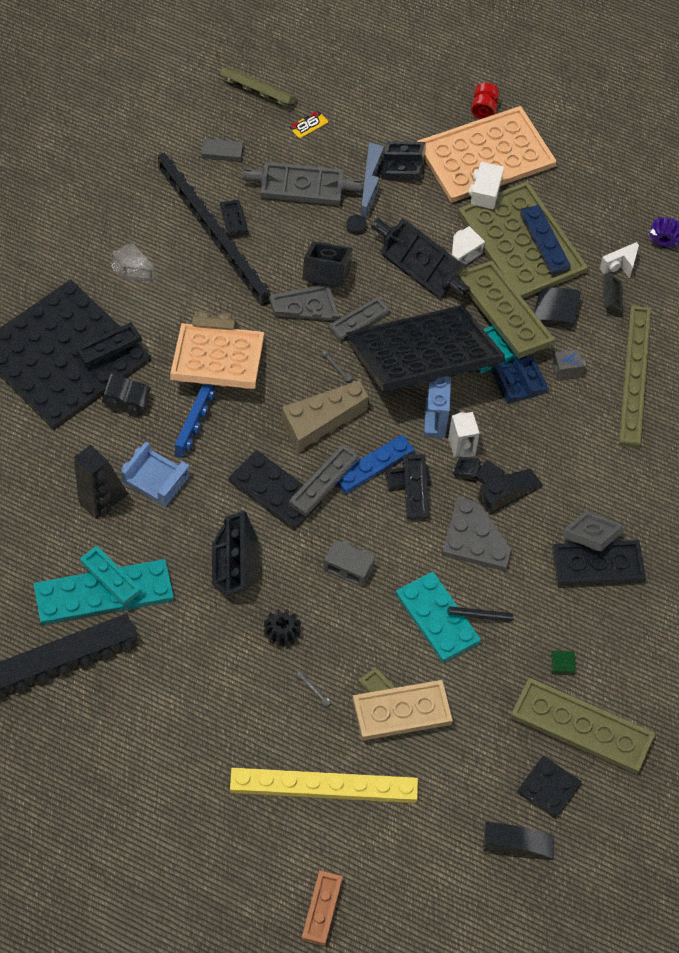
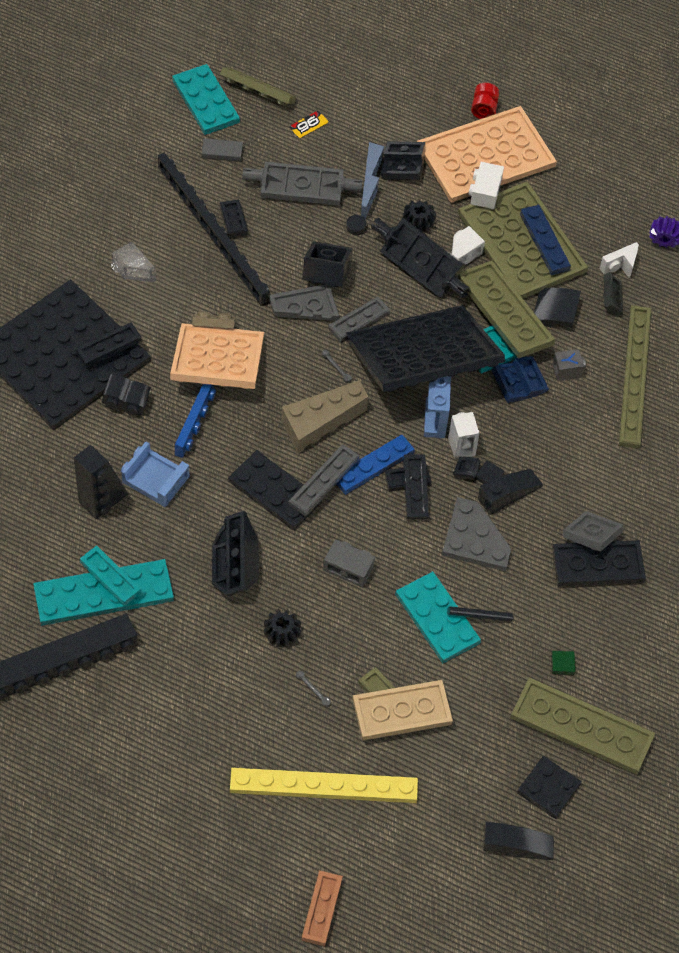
(206, 99): none -> teal plate
(420, 215): none -> black gear

